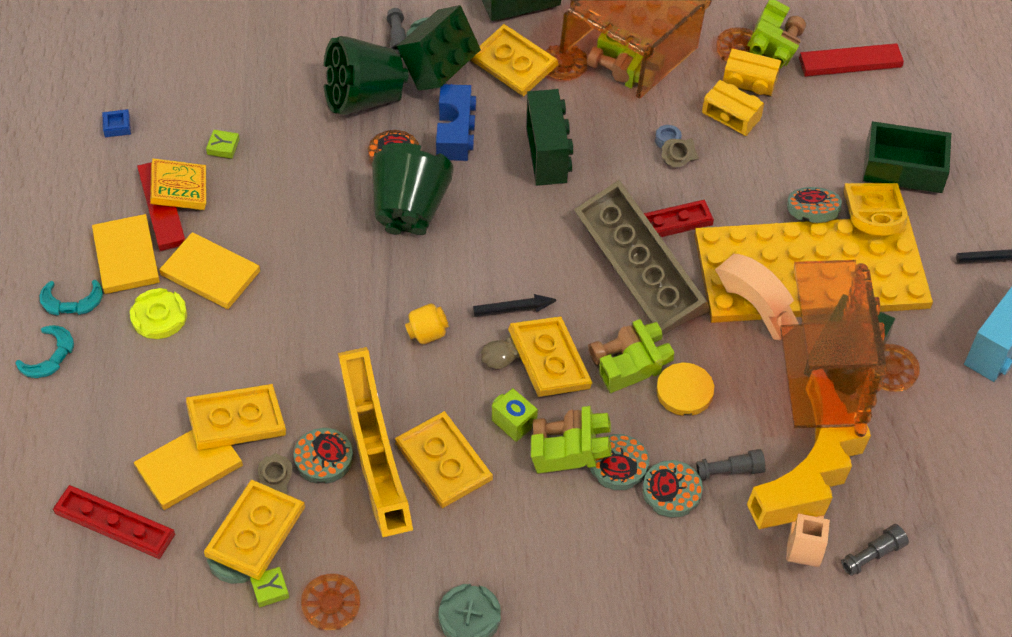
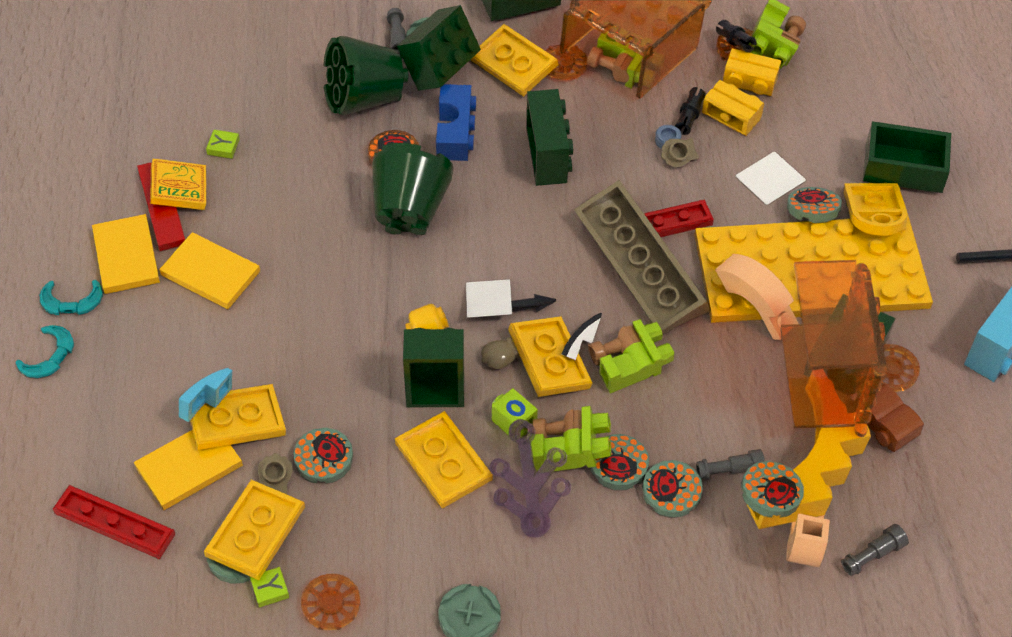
(116, 123): blue tile -> none
(158, 313): neon yellow tile -> none
(207, 390): none -> medium azure slope
(375, 454): yellow arch -> none
(433, 367): none -> dark green piece
(488, 298): none -> white sticker
(530, 483): none -> plant
(584, 332): none -> sticker
(685, 389): yellow tile -> none
(690, 110): none -> black pin
(736, 36): none -> black pin
(770, 178): none -> white sticker
(772, 489): none -> tile
(851, 59): red tile -> none
(893, 420): none -> dark orange brick

